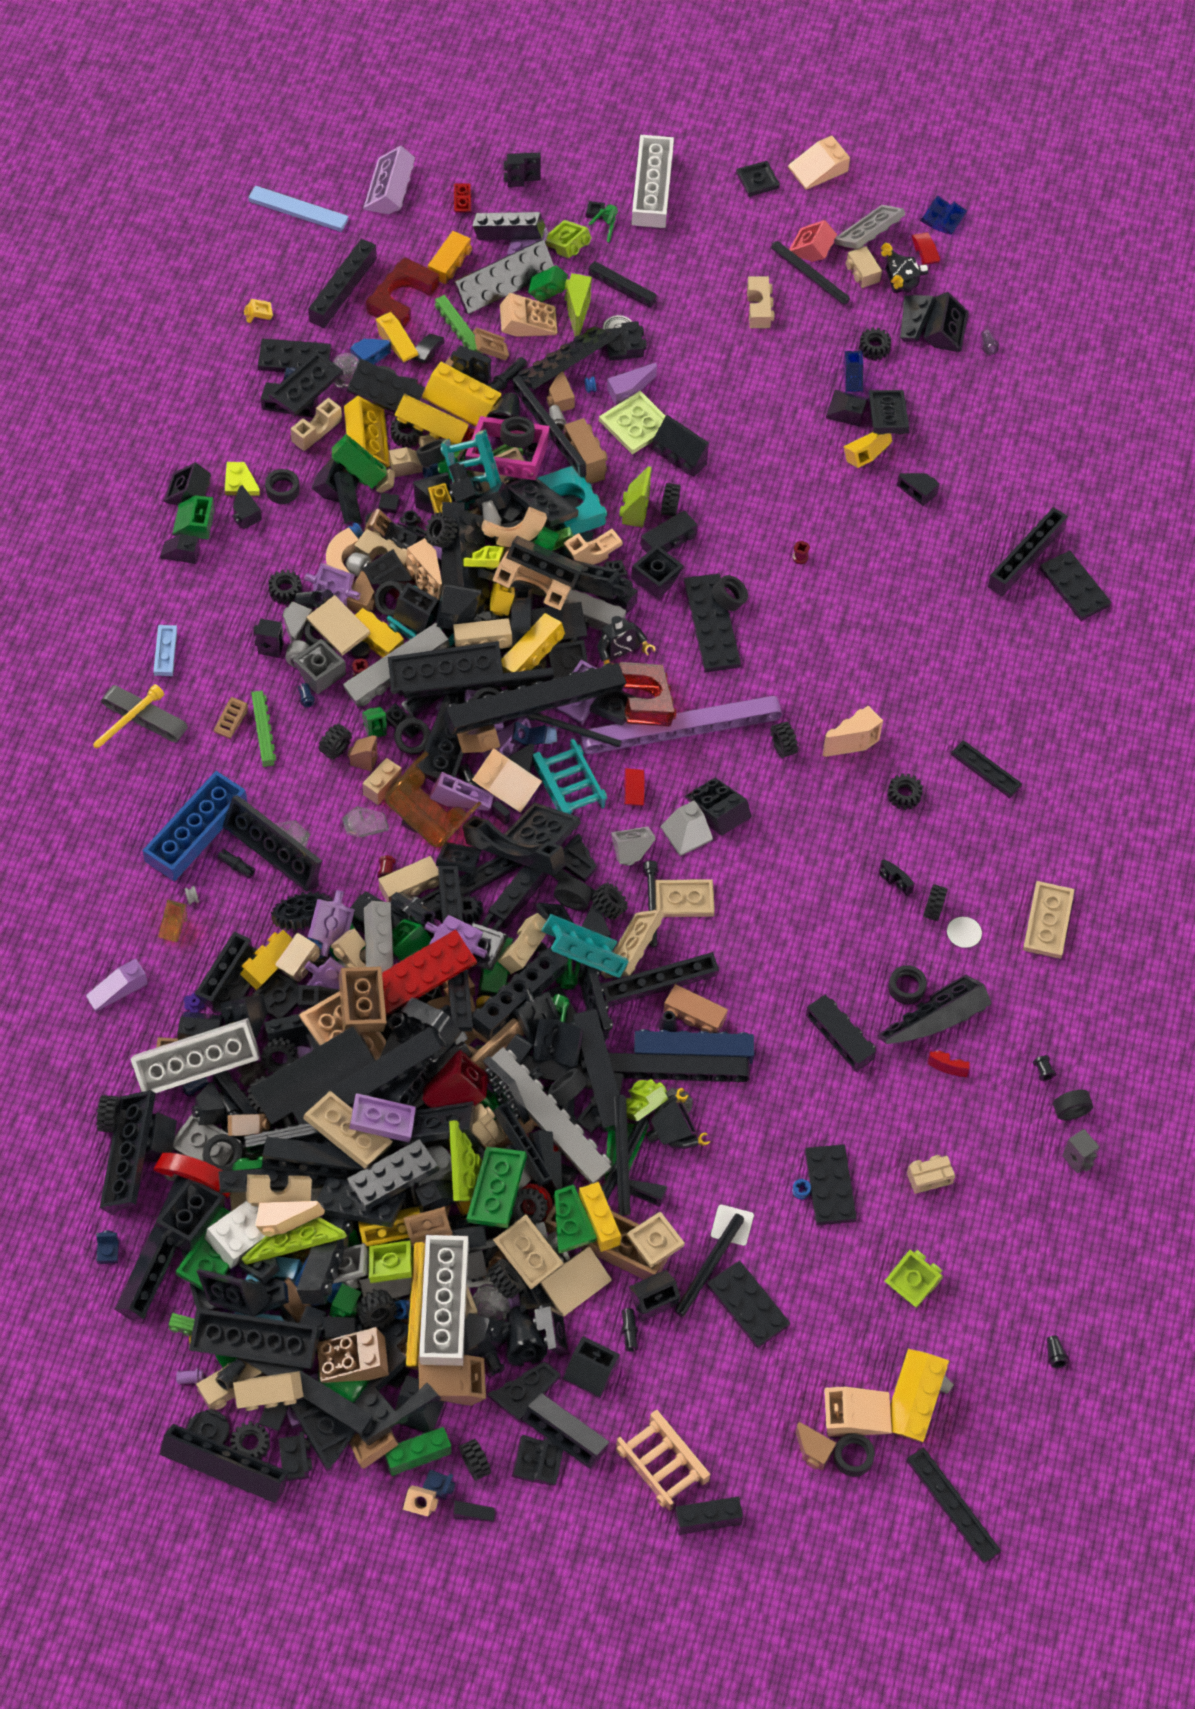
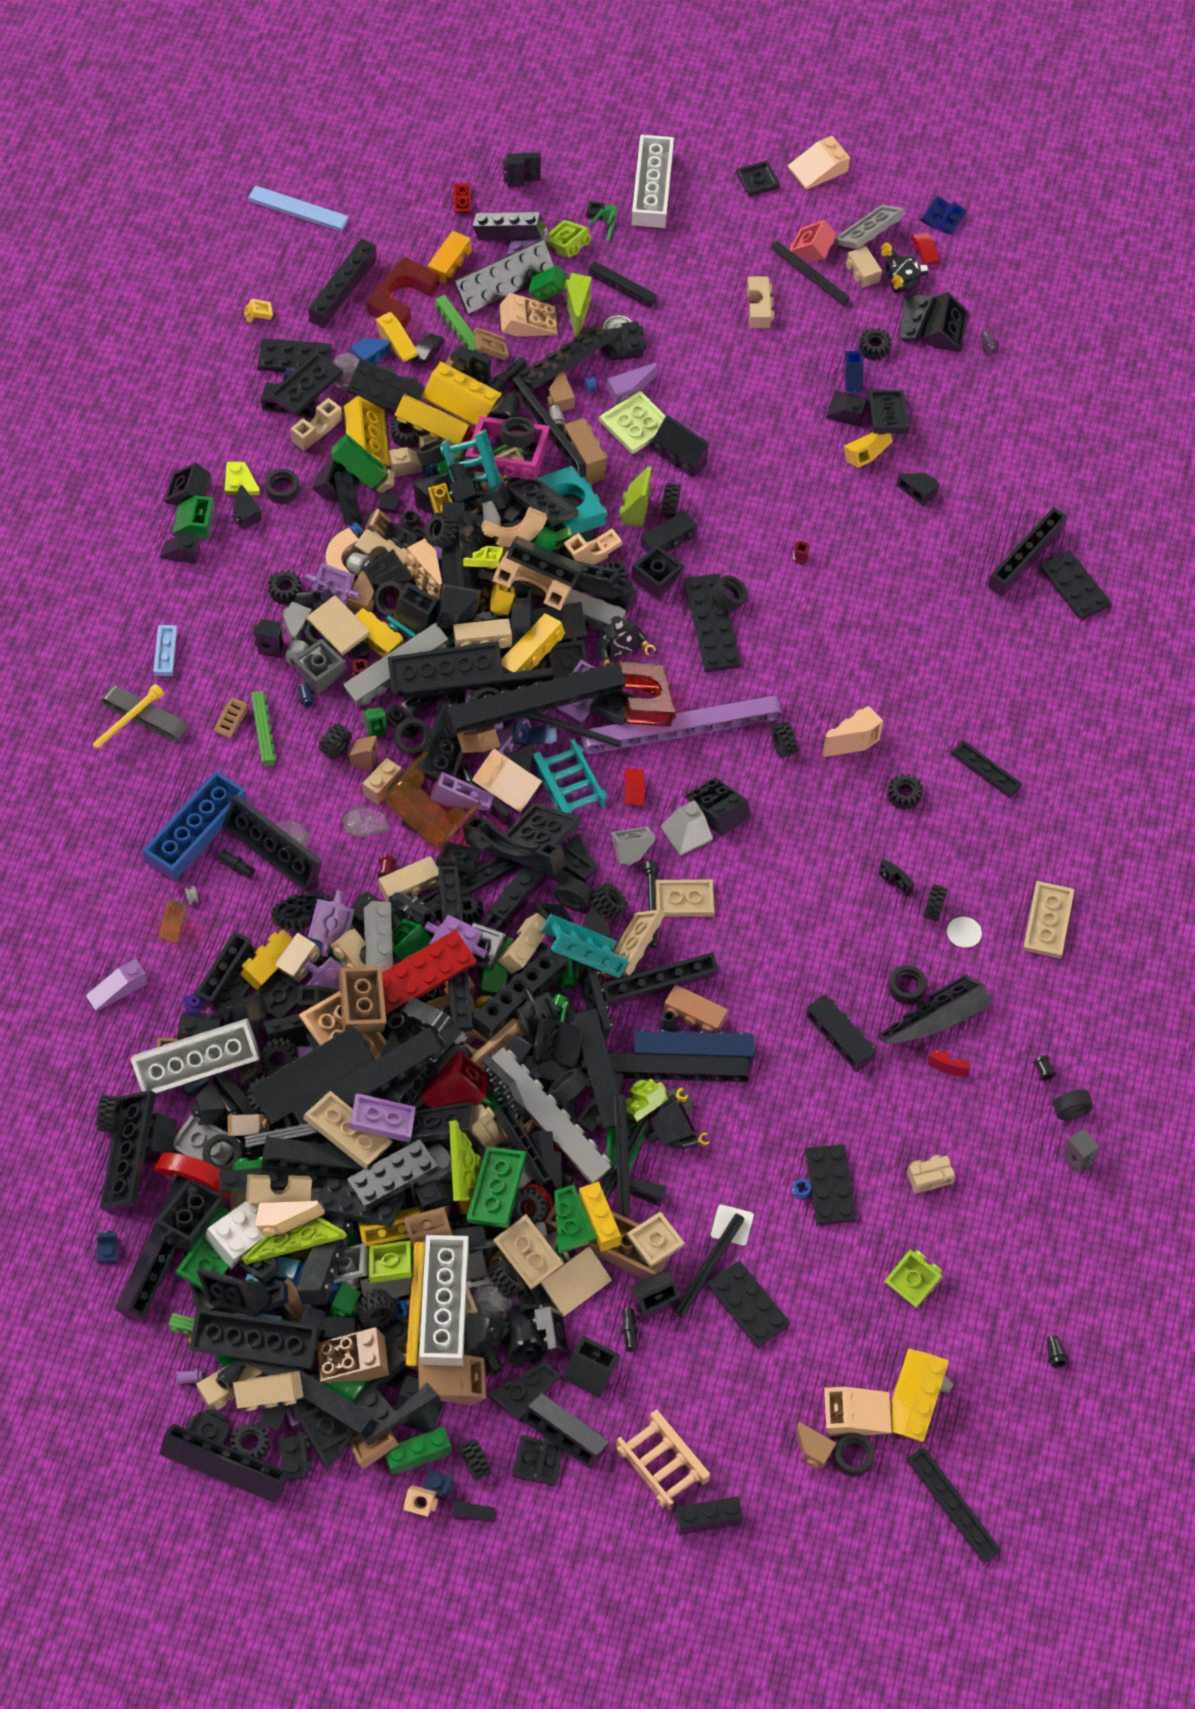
(389, 181): lavender slope -> none

